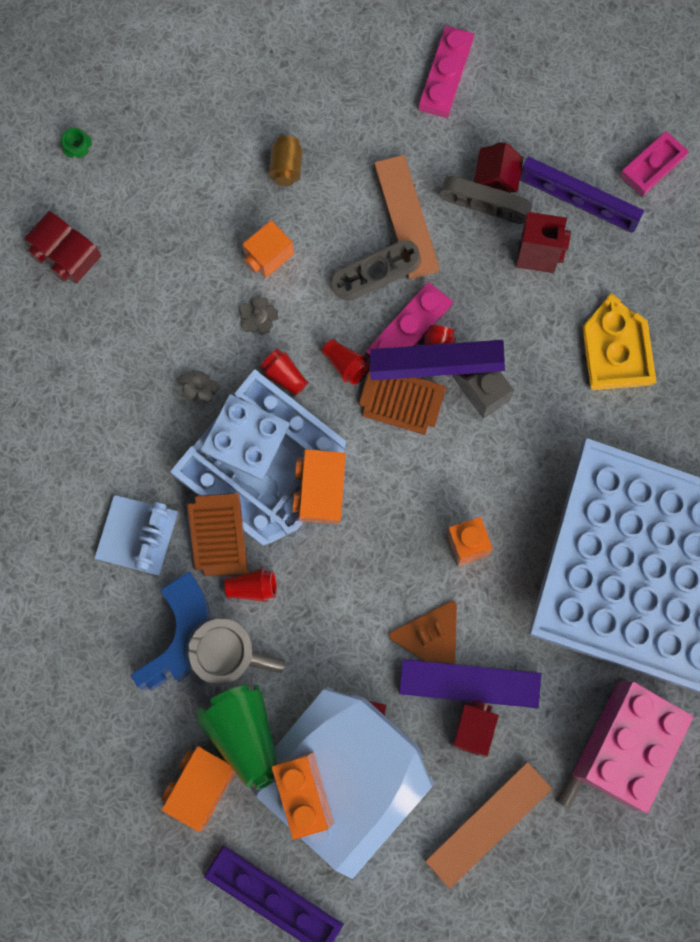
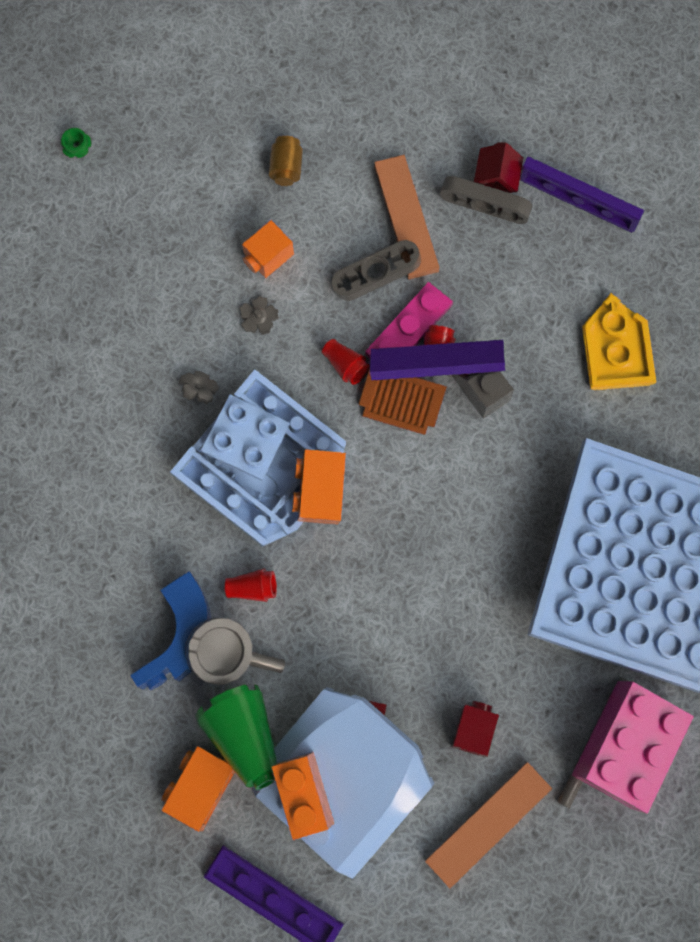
(62, 248): dark red brick -> none
(136, 535): light blue hinge -> none
(217, 534): dark orange window -> none
(283, 371): red cone -> none
(431, 635): dark orange piece -> none
(446, 72): dark pink plate -> none
(469, 541): orange brick -> none
(470, 683): dark purple tile -> none
(543, 242): dark red brick -> none
(654, 163): dark pink plate -> none

